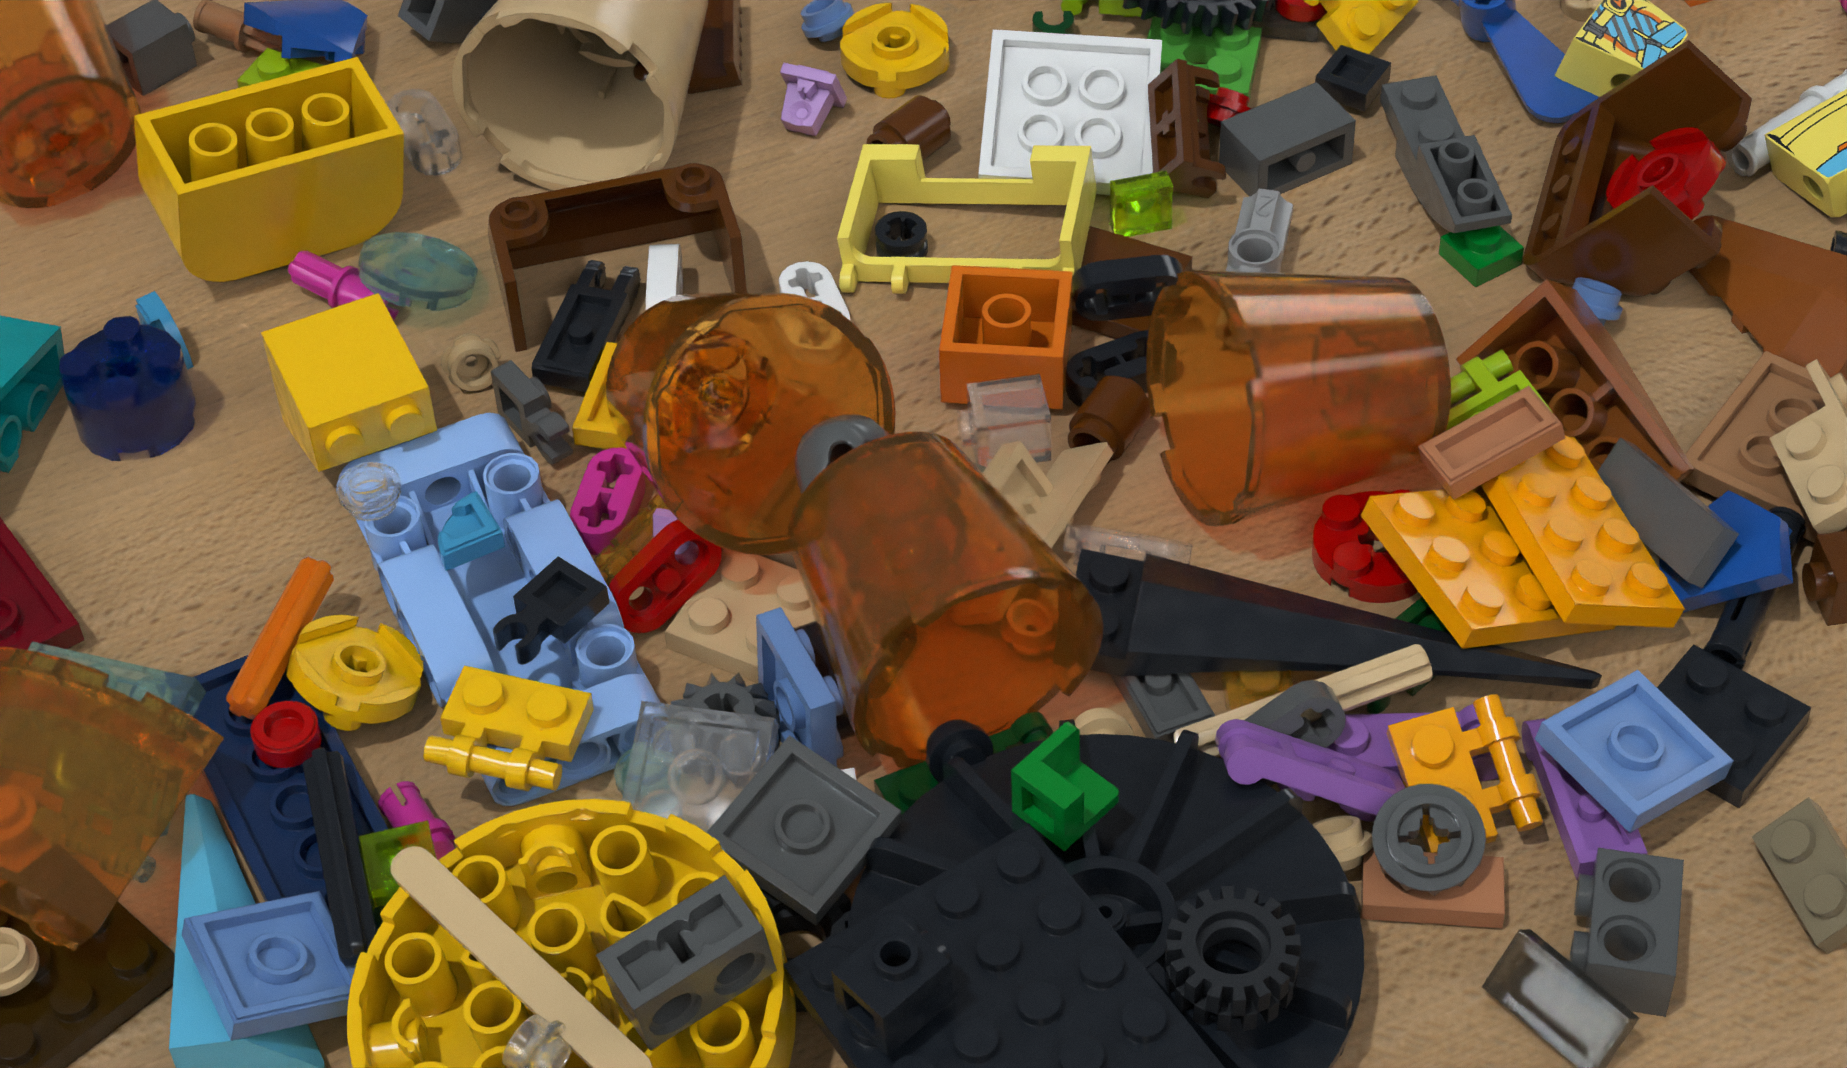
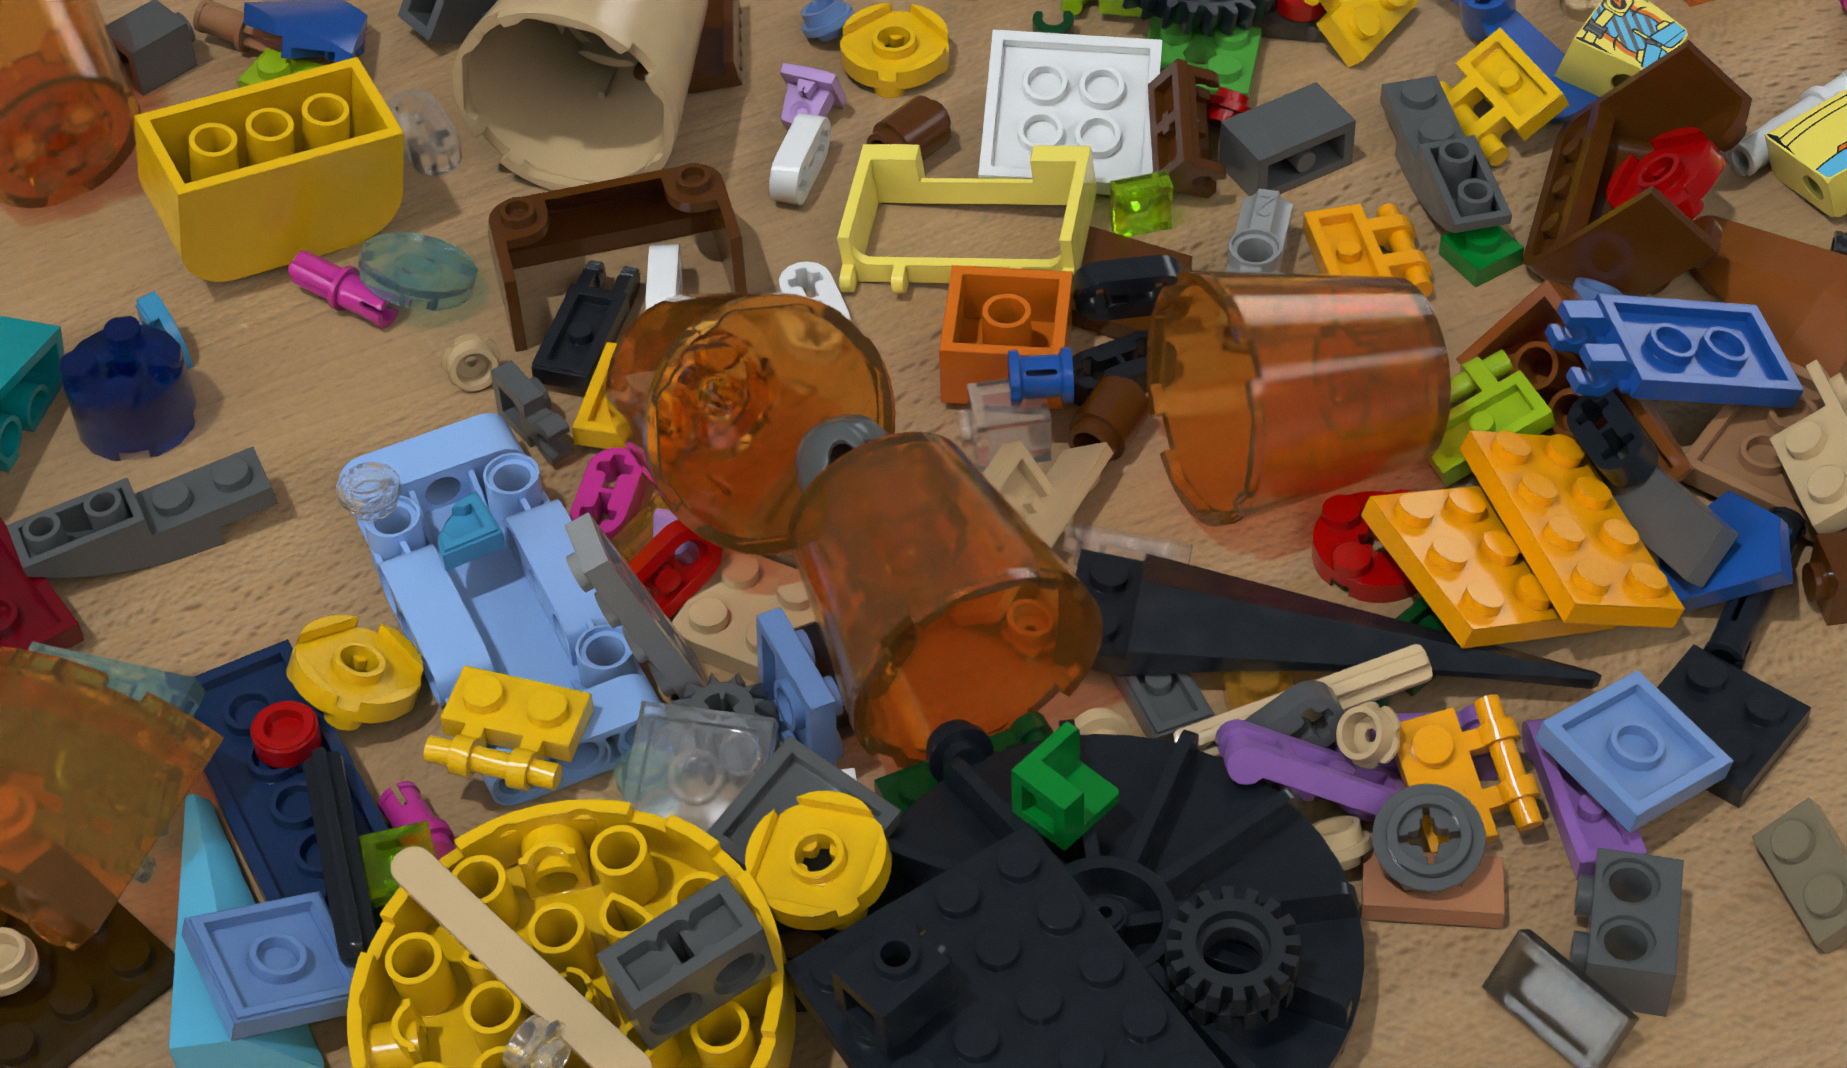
(131, 531): none -> dark grey slope
(278, 638): orange axle -> none
(347, 383): yellow slope -> none
(554, 604): black plate -> none
(629, 603): none -> light grey plate
(800, 158): none -> white beam
(828, 896): none -> yellow plate
(901, 226): black bush -> none
(1040, 376): none -> blue bush
(1349, 244): none -> light orange plate
(1353, 77): black plate -> none
(1355, 733): none -> tan plate
(1491, 442): nougat tile -> none
(1514, 88): none -> yellow plate
(1604, 443): none -> black beam
(1674, 351): none -> blue tile

